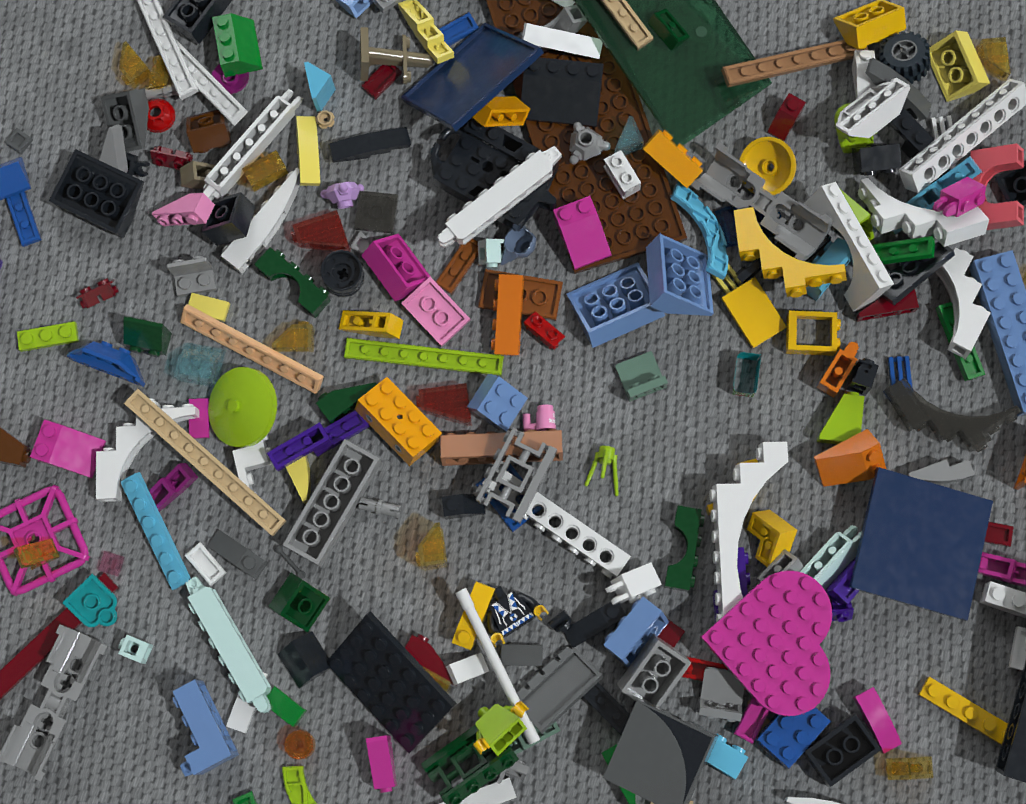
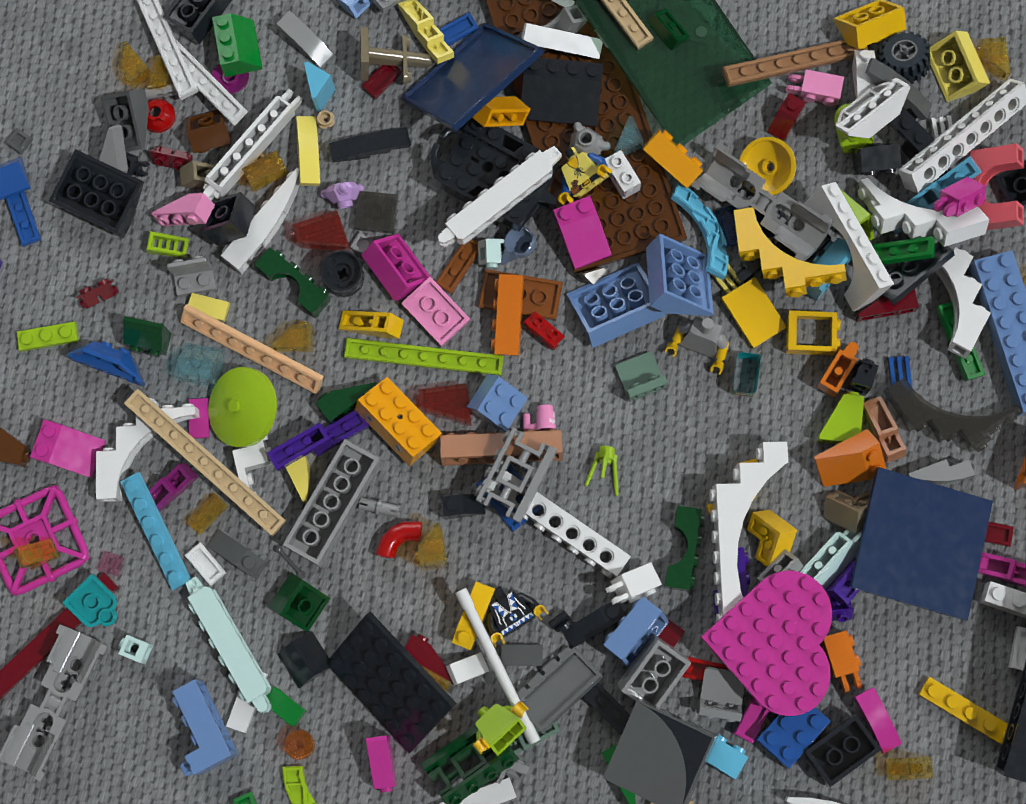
(166, 252): none -> lime slope
(207, 513): none -> clear yellow hinge
(304, 39): none -> light grey slope
(396, 536): none -> red cylinder
(581, 174): none -> torso
(592, 275): none -> slope
(703, 337): none -> light grey torso
(817, 87): none -> bright pink hinge
(842, 658): none -> orange hinge
(846, 510): none -> dark tan panel
(884, 429): none -> nougat slope

